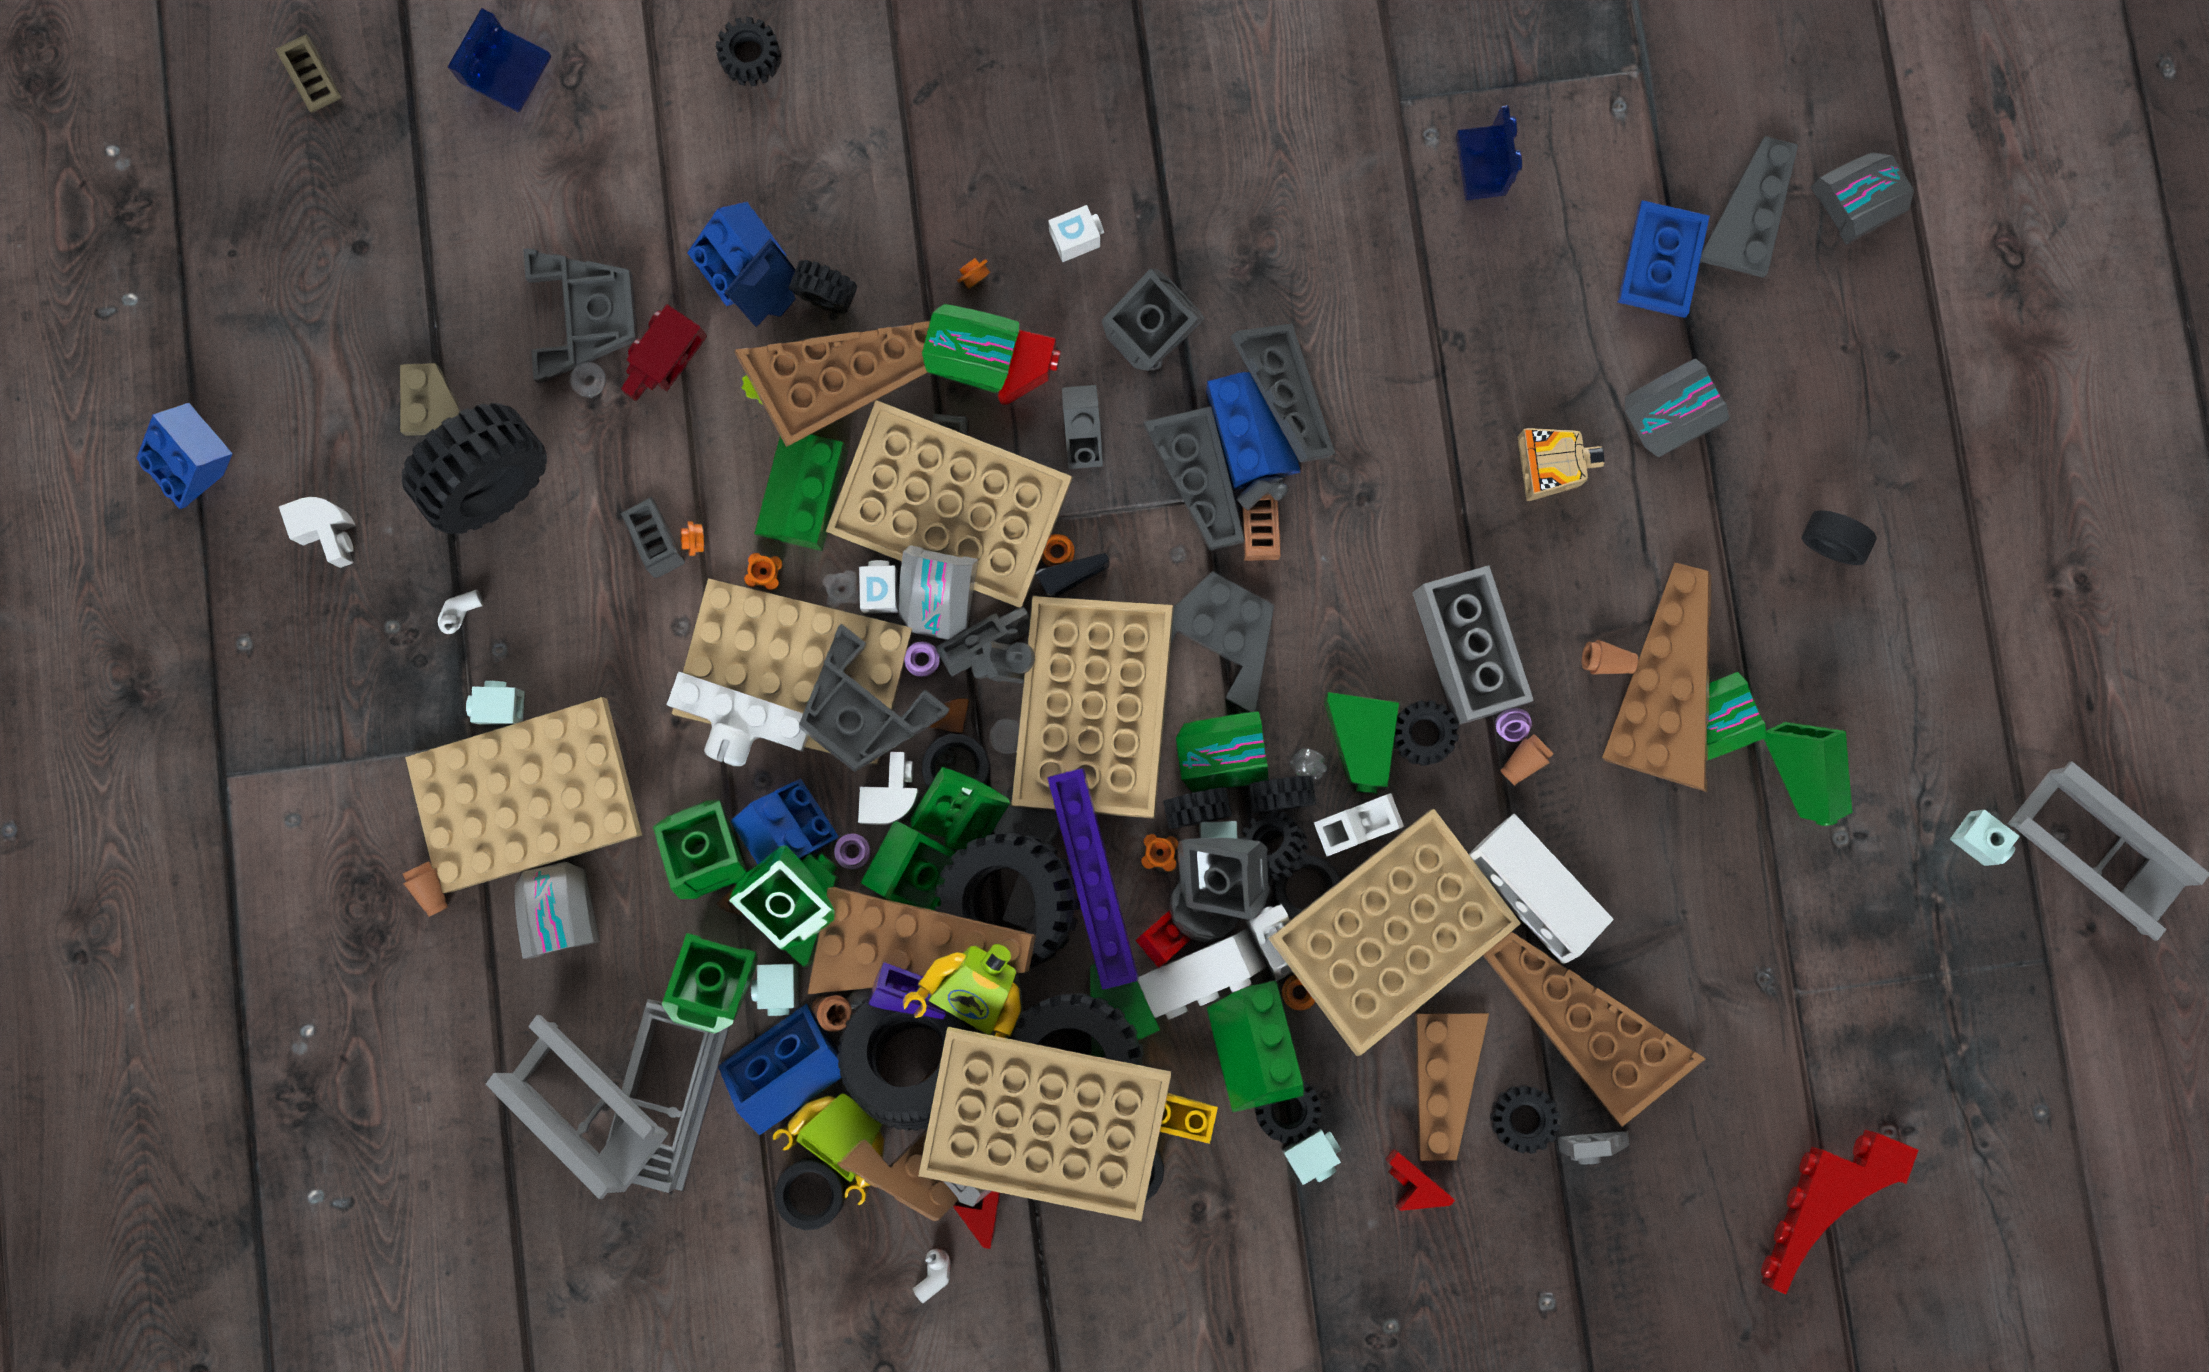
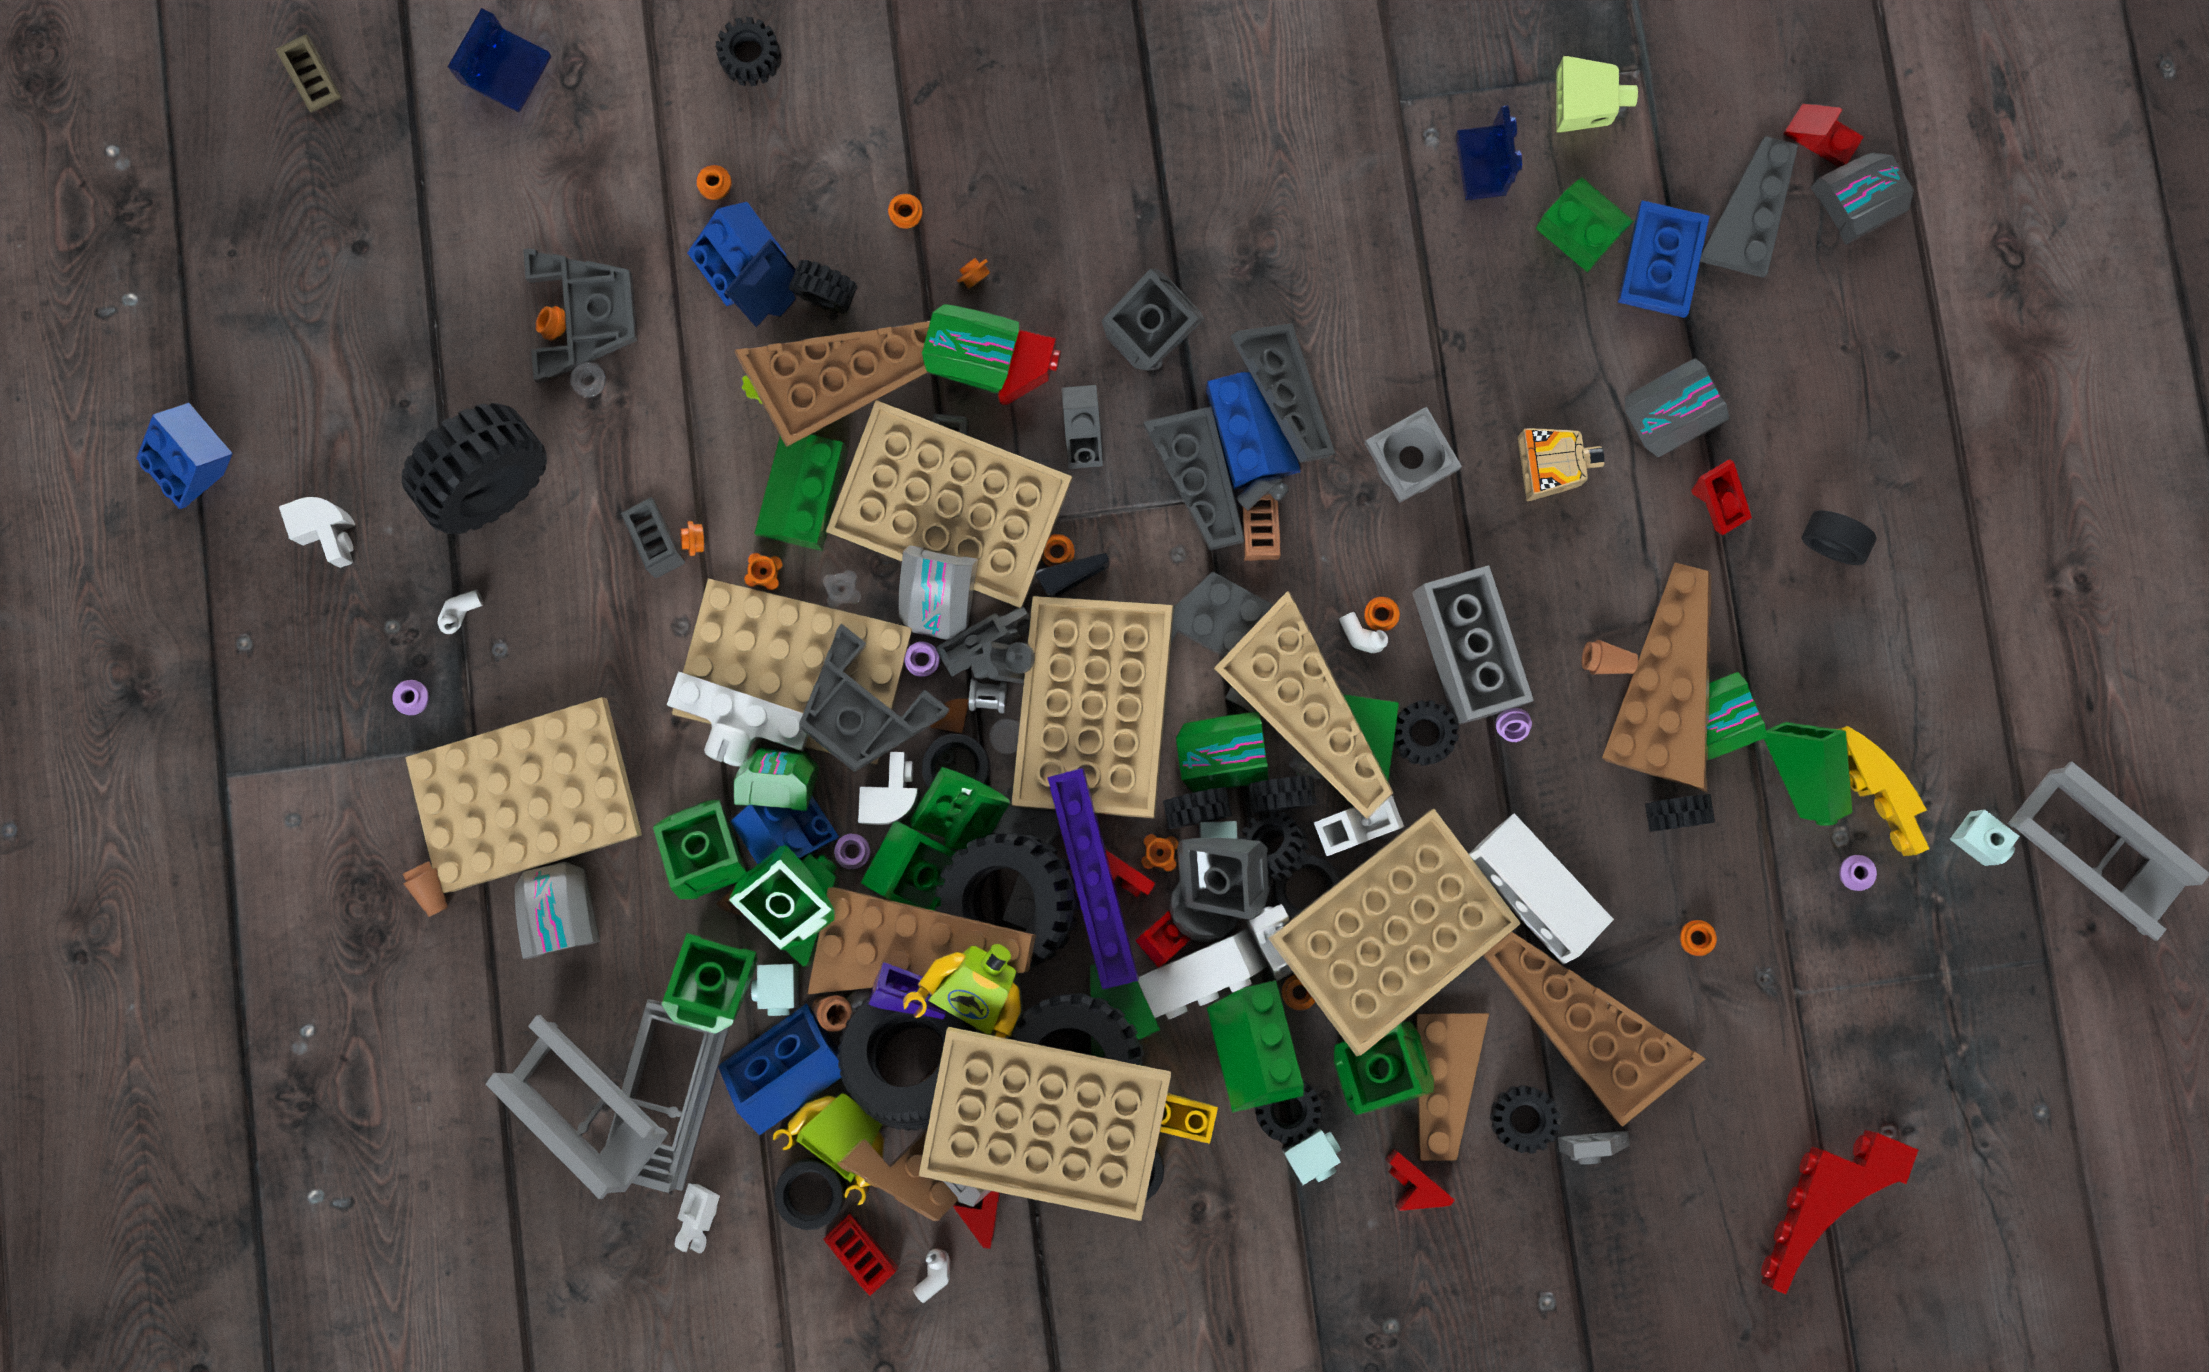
(420, 701): none -> lavender plate
(424, 399): dark tan wing -> none
(495, 704): light aqua brick -> none
(551, 322): none -> orange plate
(661, 352): dark red hinge -> none
(697, 1215): none -> white plate
(719, 190): none -> orange plate
(776, 779): none -> slope
(850, 1263): none -> red slope
(879, 588): white brick -> none
(905, 201): none -> orange plate
(979, 696): none -> light grey bush
(1075, 233): white brick -> none
(1133, 880): none -> red slope
(1295, 691): none -> tan wing
(1362, 638): none -> white arm
(1381, 603): none -> orange plate
(1386, 1073): none -> green slope
(1417, 431): none -> light grey piece
(1526, 759): nougat cone -> none
(1583, 224): none -> green slope
(1589, 94): none -> yellowish green torso
(1680, 812): none -> black tyre
(1708, 942): none -> orange plate
(1723, 497): none -> red slope
(1821, 133): none -> red slope
(1847, 875): none -> lavender plate
(1896, 798): none -> yellow slope

